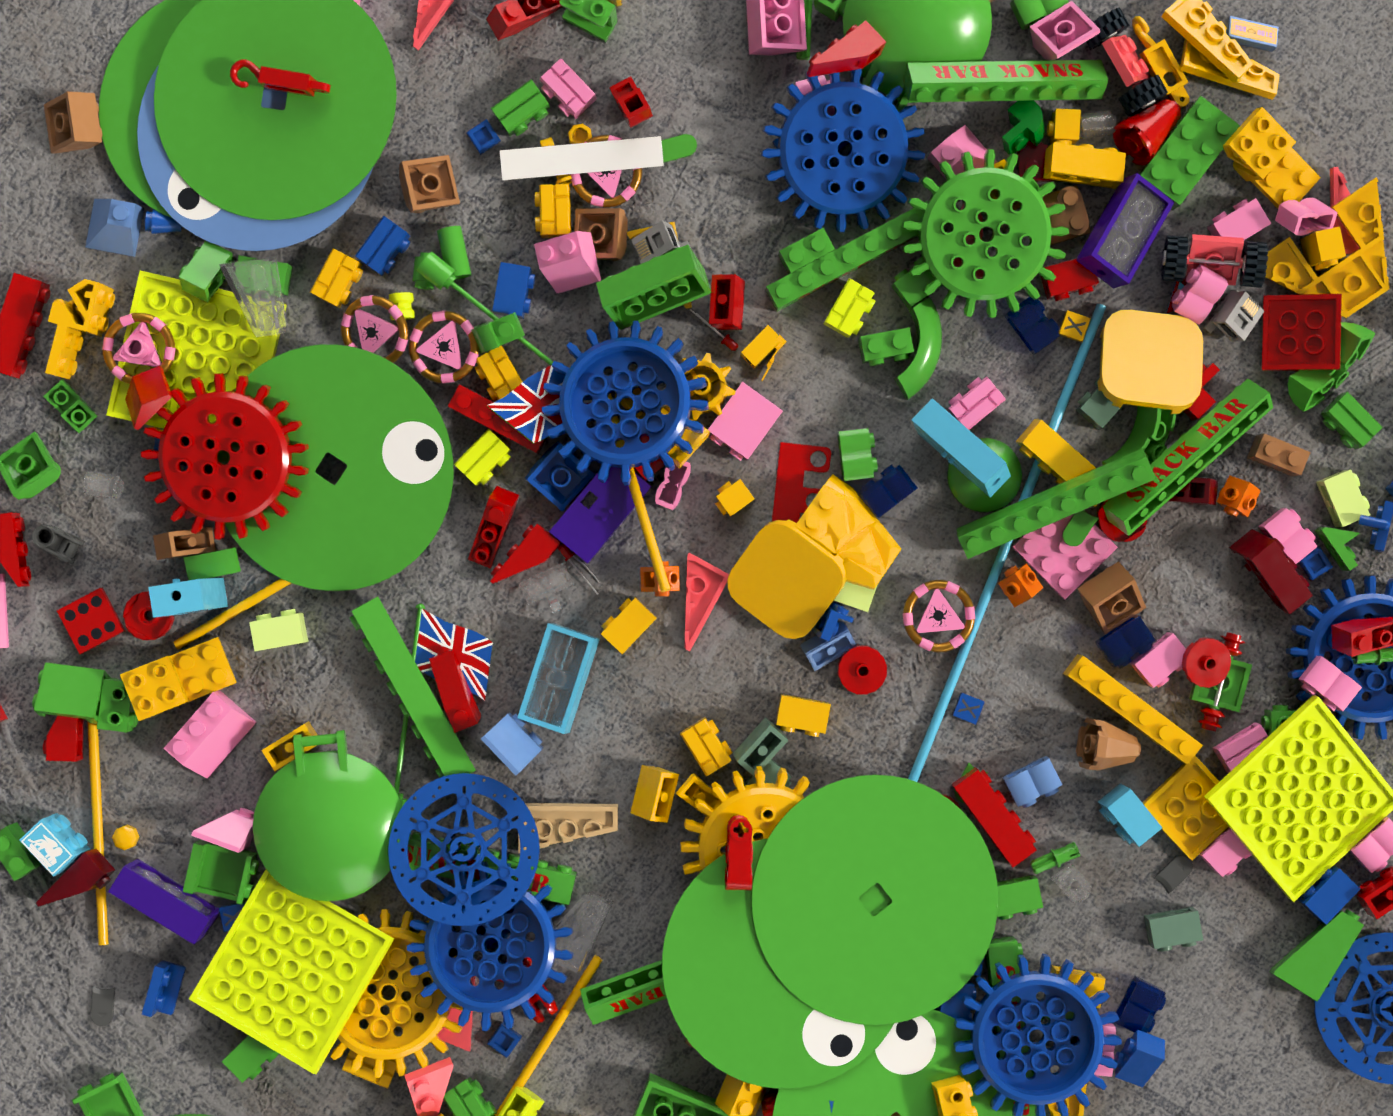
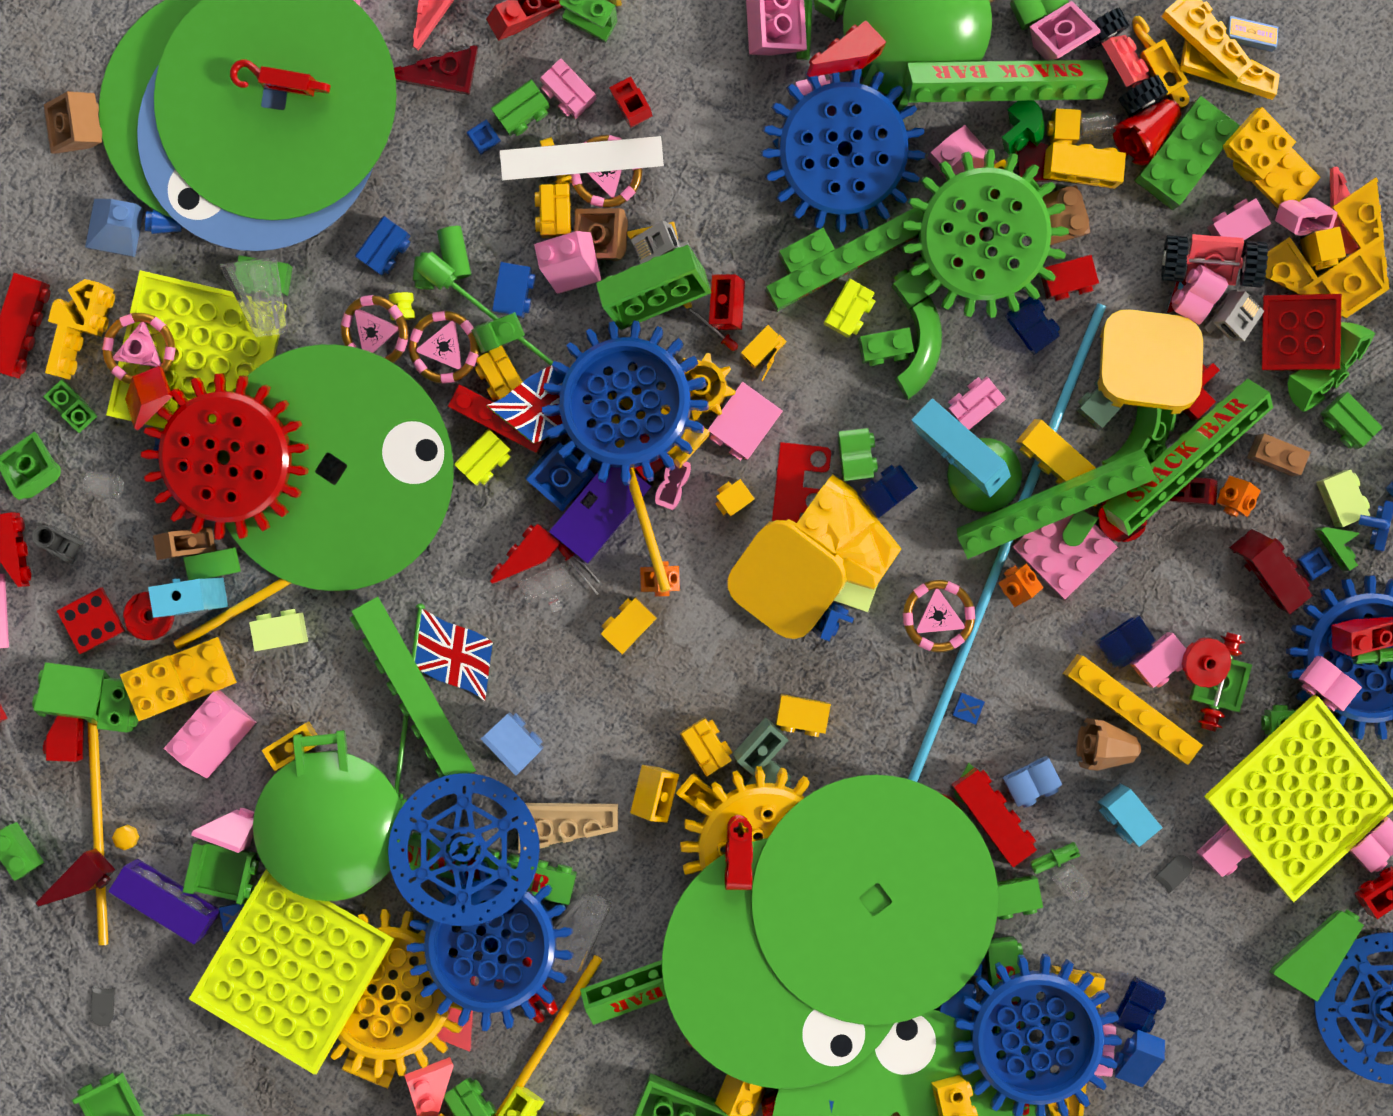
(55, 843): medium azure brick -> none
(164, 988): blue bracket -> none
(203, 273): bright green brick -> none
(247, 1058): bright green brick -> none
(337, 278): yellow brick -> none
(428, 183): medium nougat slope -> none
(448, 72): none -> dark red wing
(454, 691): red slope -> none
(493, 526): red slope -> none
(504, 1040): blue tile -> none
(558, 678): clear brick -> none
(579, 134): yellow tile -> none
(678, 147): bright green piece -> none
(703, 589): coral wing -> none
(822, 652): medium blue slope -> none
(856, 658): red plate -> none
(1074, 326): yellow tile -> none
(1112, 597): medium nougat slope -> none
(1125, 231): brick -> none
(1173, 928): sand green brick -> none
(1184, 811): yellow plate -> none
(1239, 746): bright pink brick -> none
(1286, 528): bright pink brick -> none
(1329, 894): blue brick -> none

